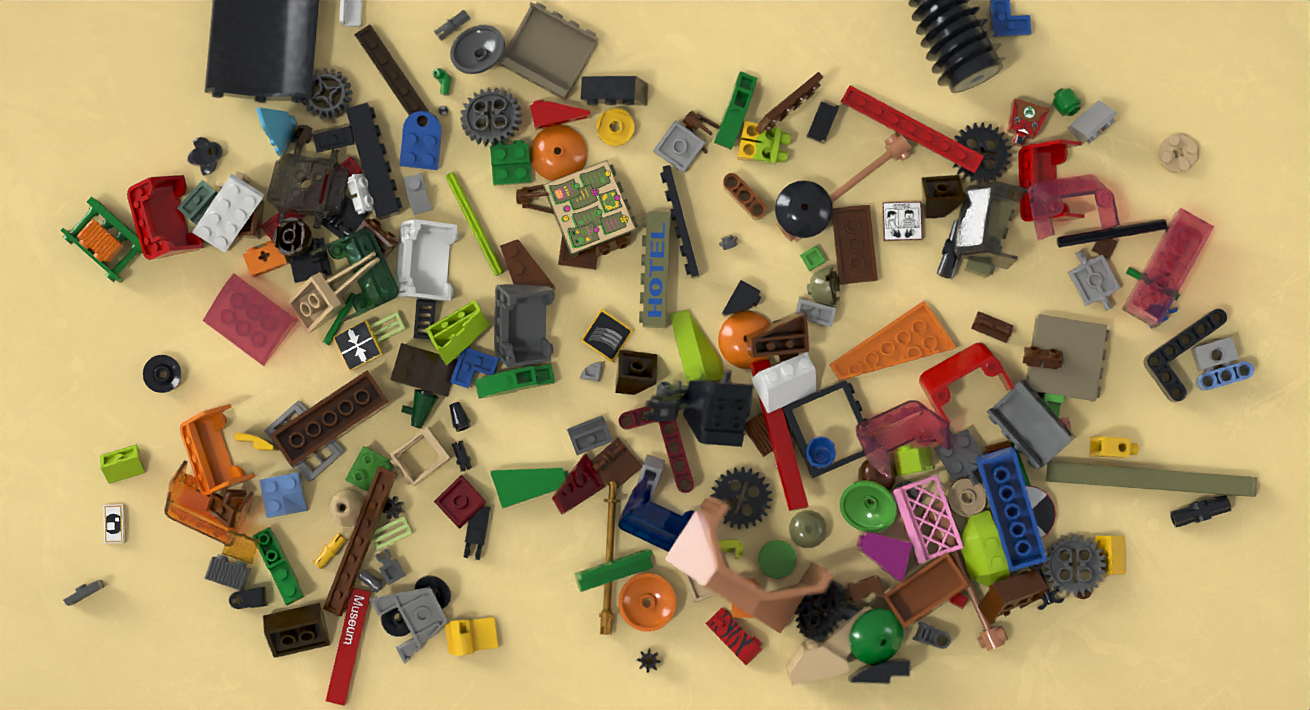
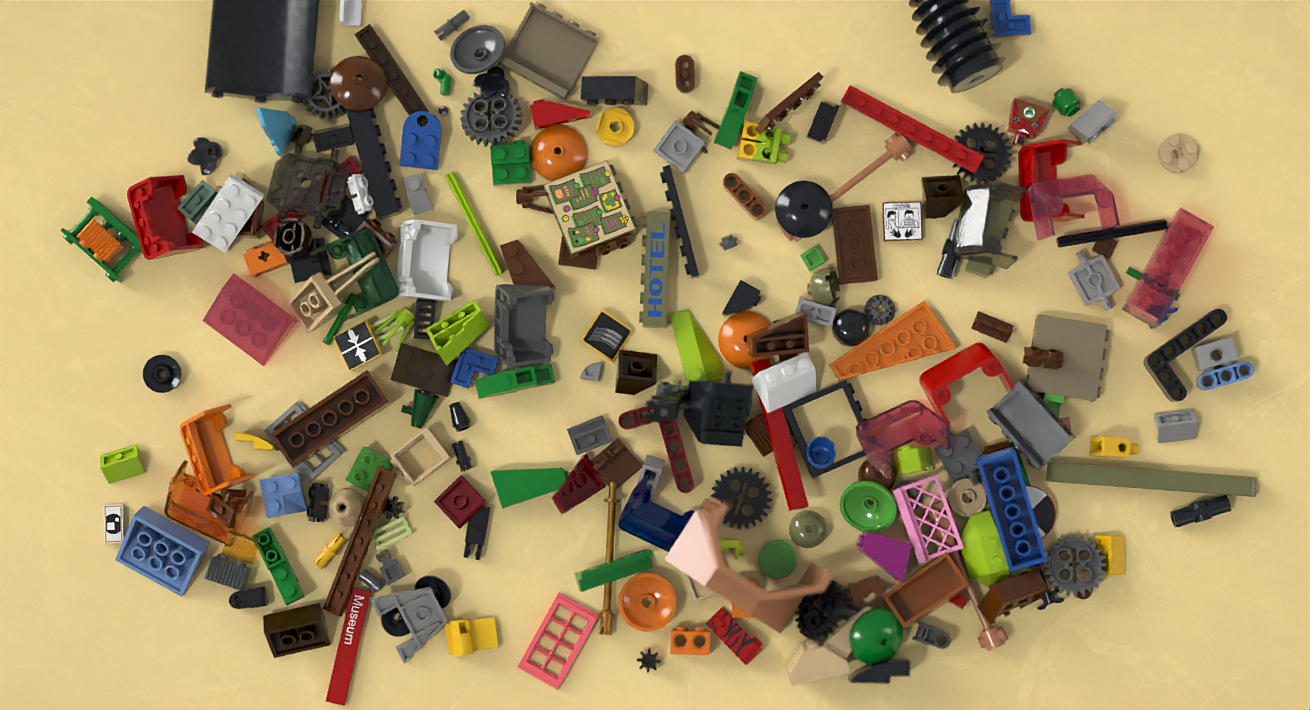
(83, 591): dark grey plate -> none
(162, 550): none -> medium blue slope
(317, 495): none -> black hinge
(358, 94): none -> reddish brown dish
(404, 318): none -> lime plant
(490, 85): none -> black plate
(540, 672): none -> coral piece
(684, 74): none -> reddish brown plate
(689, 647): none -> orange brick
(850, 327): none -> black cylinder
(872, 315): none -> dark grey gear
(1176, 426): none -> light grey panel

